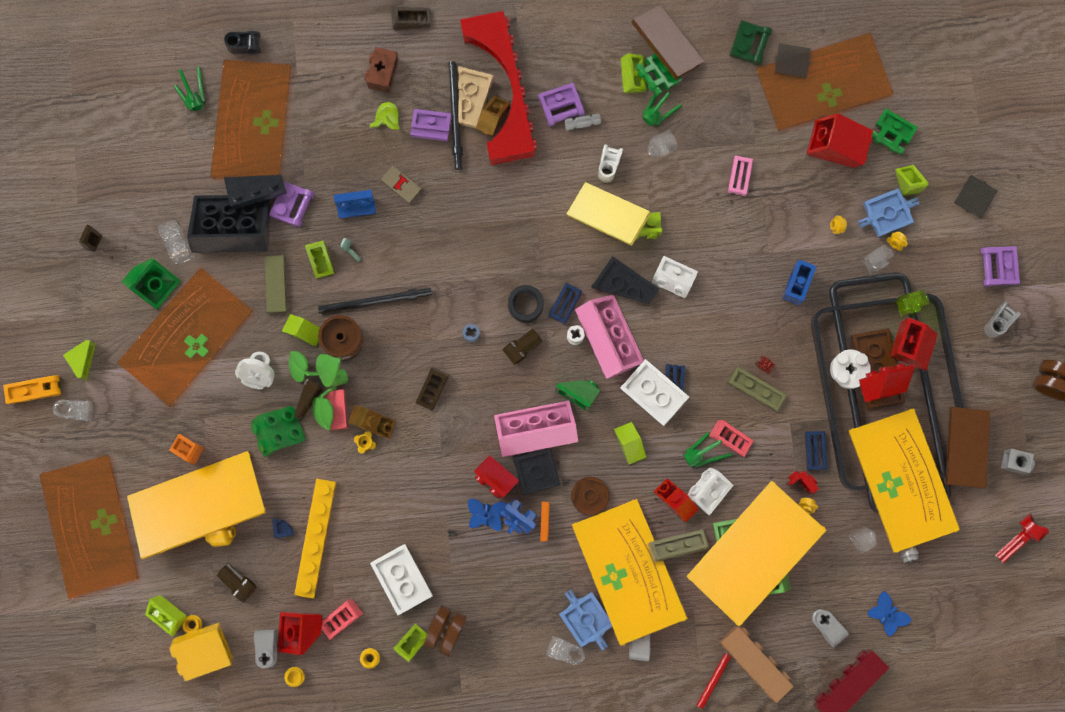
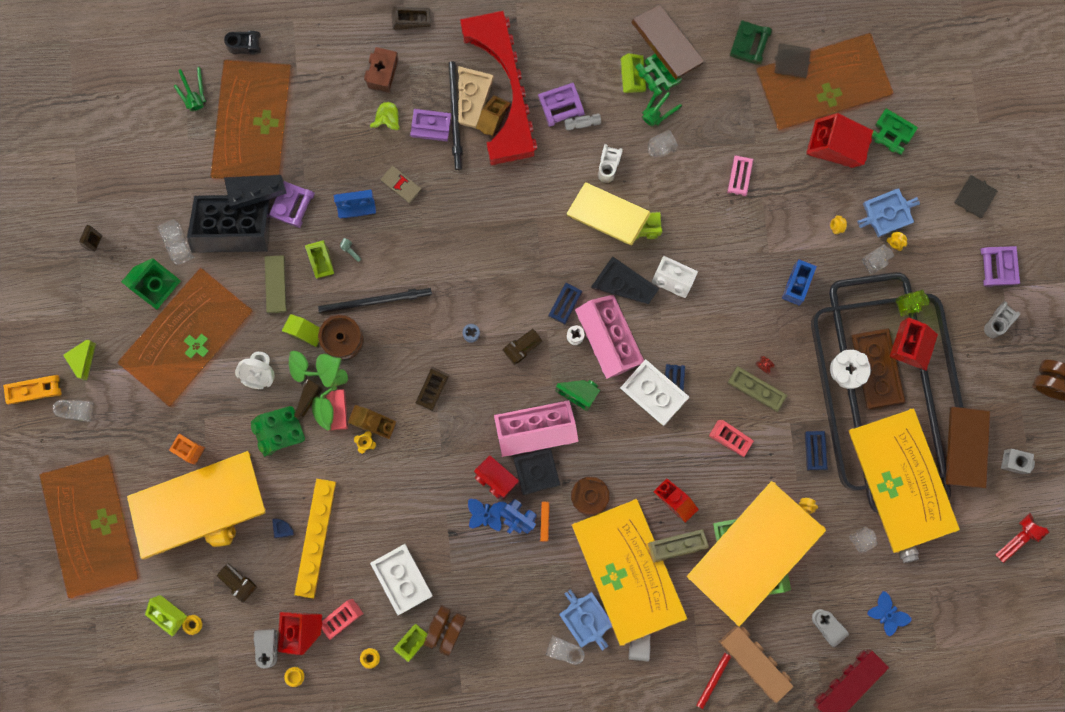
(201, 652): yellow brick -> none
(525, 289): black tyre -> none
(630, 443): lime slope -> none
(694, 456): green plant -> none
(710, 490): white bracket -> none
(807, 481): red bracket -> none
(887, 382): red slope -> none
(910, 180): lime slope -> none

